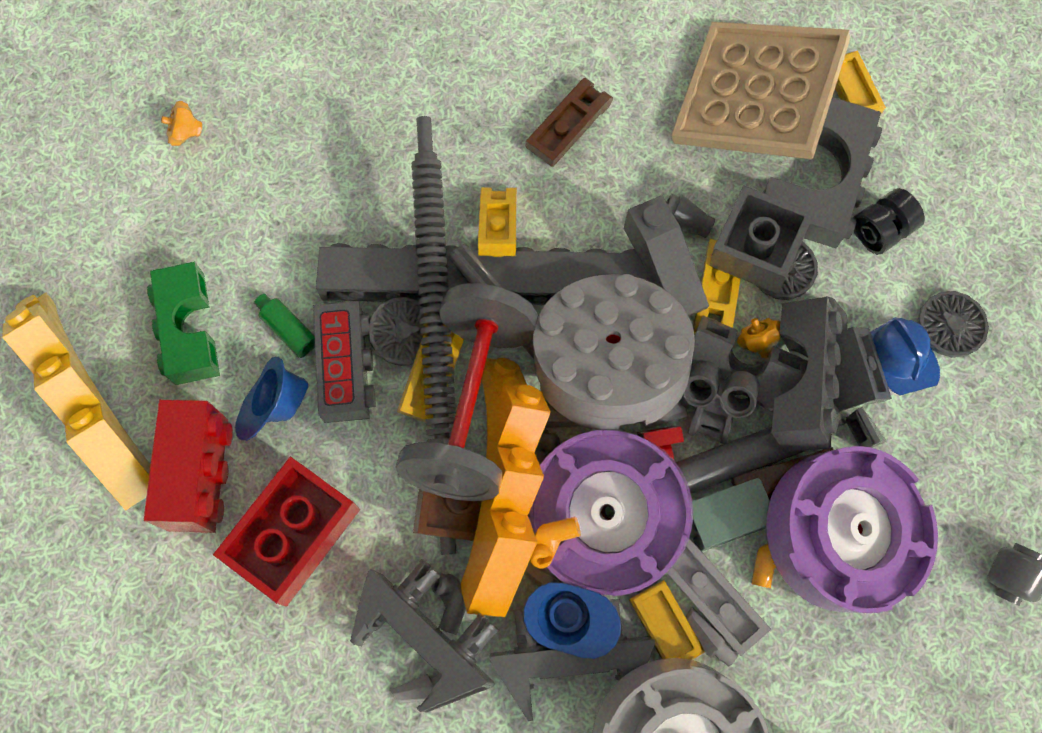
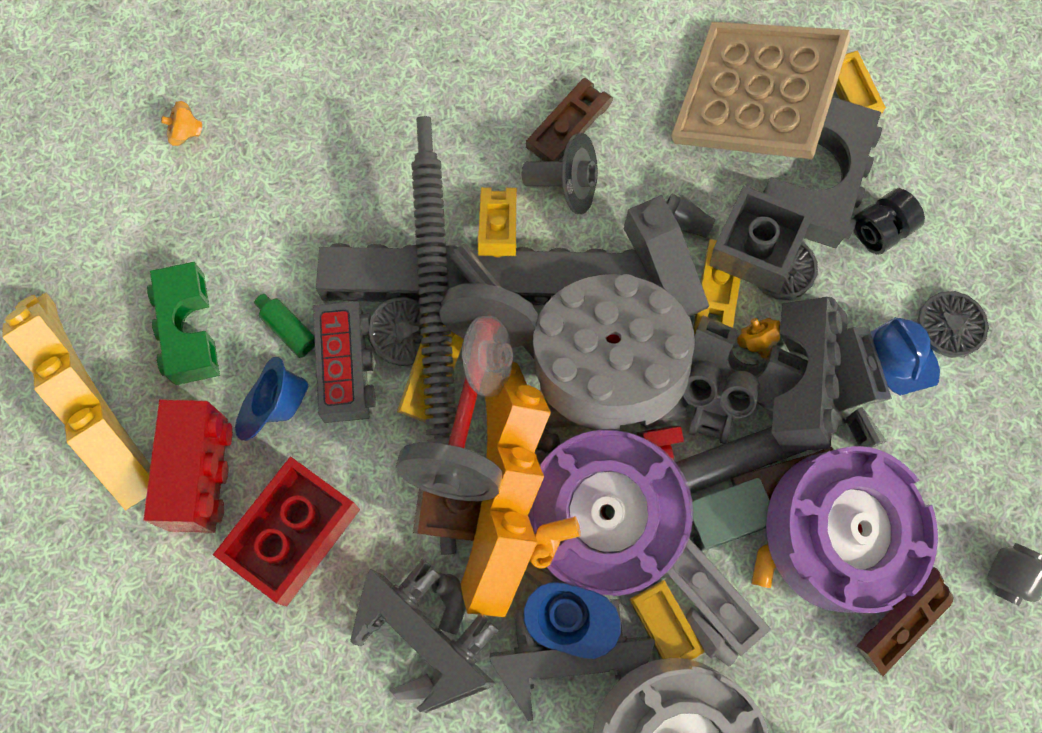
(487, 356): none -> clear dish
(575, 173): none -> dark grey piece
(905, 624): none -> reddish brown plate

